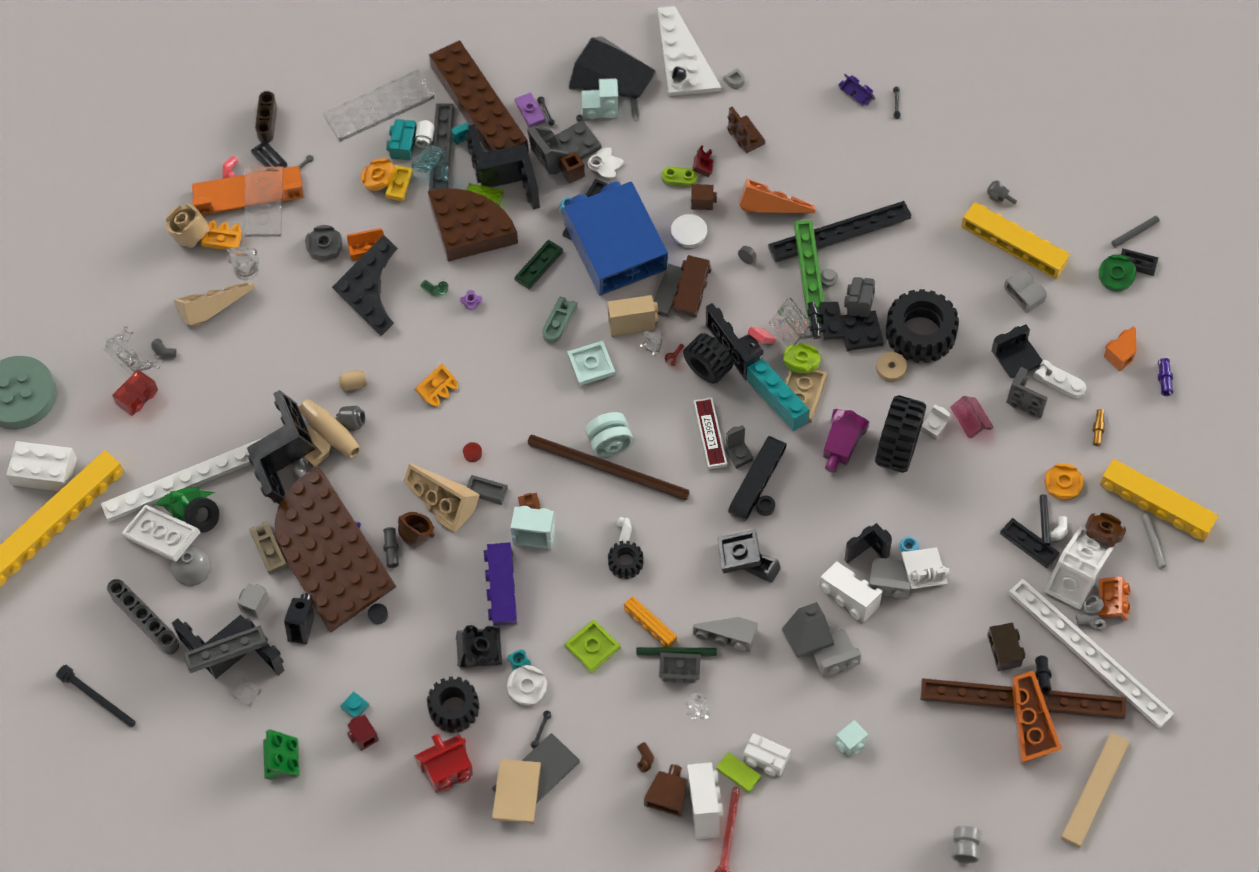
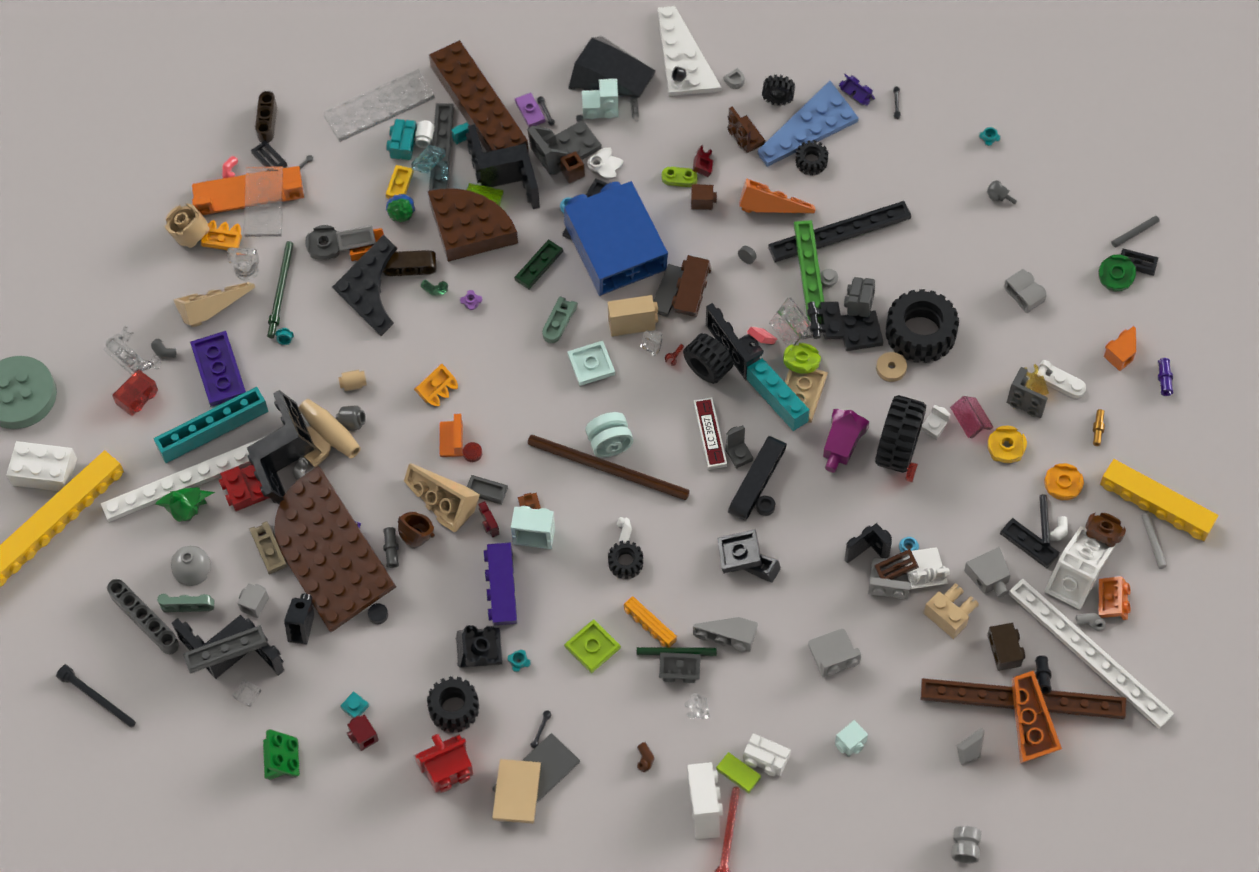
(160, 533): white tile -> none
(186, 603): none -> sand green plate
(194, 506): black tyre -> none
(211, 425): none -> teal brick
(217, 368): none -> dark purple plate
(242, 487): none -> red plate
(274, 318): none -> dark green bar
(284, 336): none -> teal plate
(355, 238): none -> light grey tile
(378, 174): light orange tile -> none
(400, 207): none -> green piece
(411, 263): none -> dark brown beam
(451, 437): none -> orange panel
(489, 523): none -> dark red plate
(527, 685): white tile -> none
(667, 792): reddish brown torso -> none
(689, 230): white tile -> none
(778, 90): none -> black tyre
(808, 631): dark grey slope -> none
(814, 149): none -> black tyre
(816, 120): none -> medium blue wing
(850, 592): white wedge -> none
(893, 559): none -> reddish brown tile
(911, 472): none -> clear red tile
(946, 614): none -> tan brick
(971, 747): none -> light grey piece
(989, 572): none -> light grey torso
(990, 131): none -> teal plate
(1002, 453): none -> yellow plate
(1015, 240): yellow brick -> none
(1015, 351): black bracket -> none
(1036, 383): none -> clear yellow plate
(1093, 605): light grey plate -> none
(1095, 790): tan tile -> none

